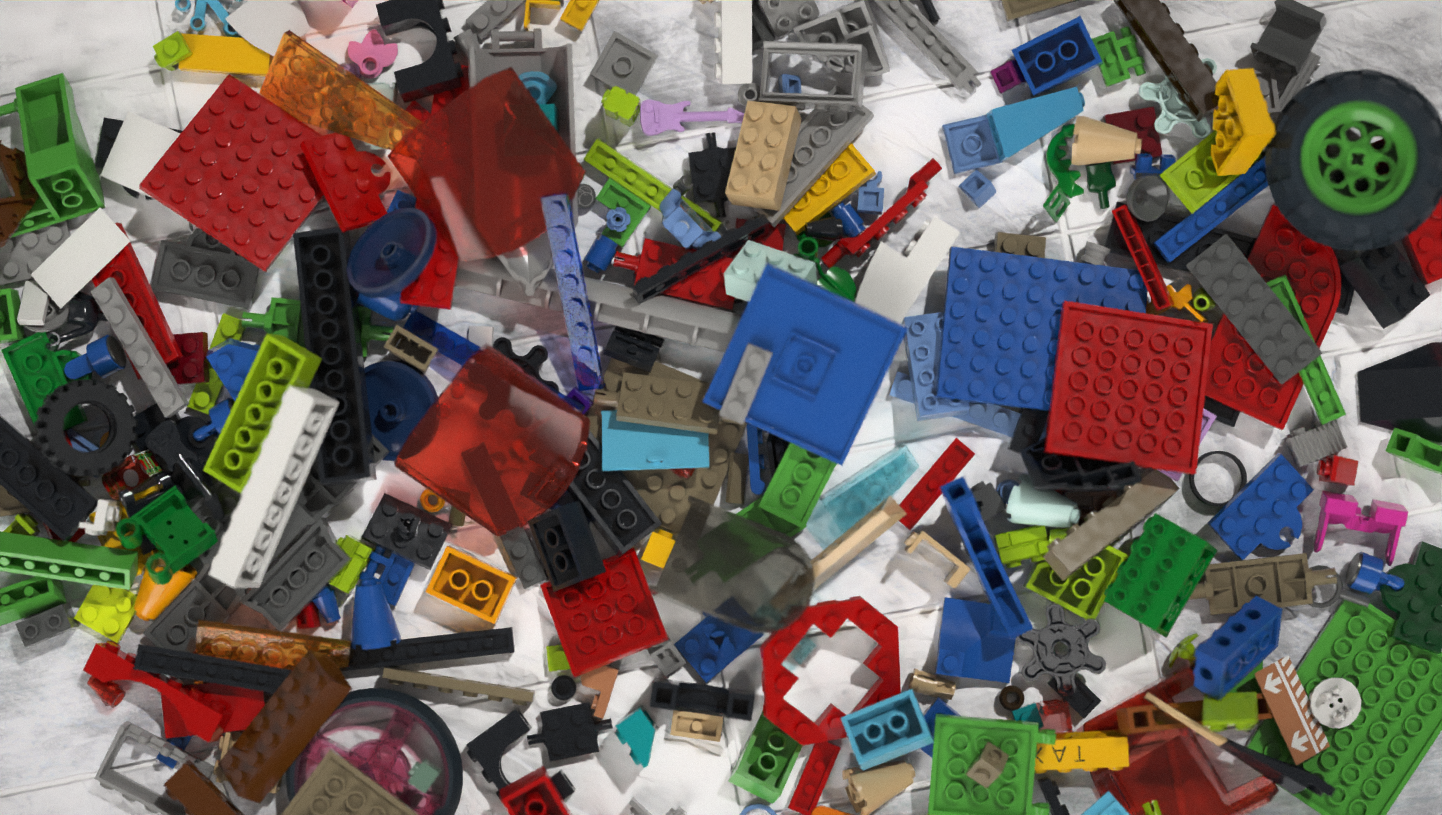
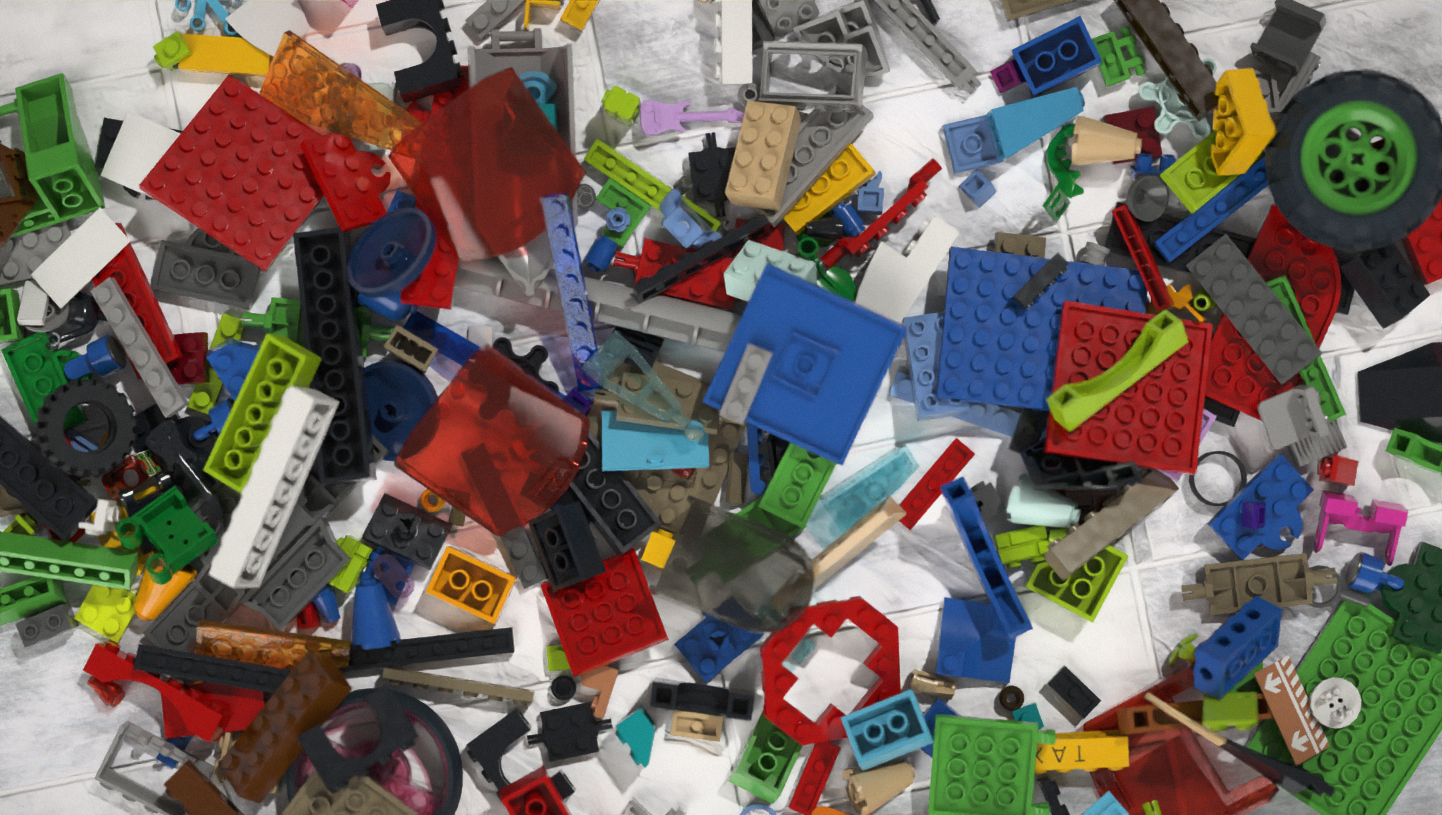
(372, 50): bright pink plate -> none
(393, 576): none -> clear purple plate
(395, 733): none -> black arch
(423, 775): sand green plate -> none
(465, 40): light grey cone -> none
(611, 356): none -> clear light blue plate
(623, 64): light grey plate -> none
(666, 656): light grey bracket -> none
(789, 83): medium blue slope -> none
(956, 574): tan panel -> none
(988, 765): dark tan bracket -> none
(1005, 488): medium blue plate -> none
(1040, 280): none -> black piece
(1060, 707): clear red panel -> none
(1064, 666): black plate -> none
(1100, 181): dark green piece -> none
(1156, 342): none -> lime arch
(1160, 574): green brick -> none
(1253, 515): none -> dark purple slope
(1293, 416): none -> light grey bracket

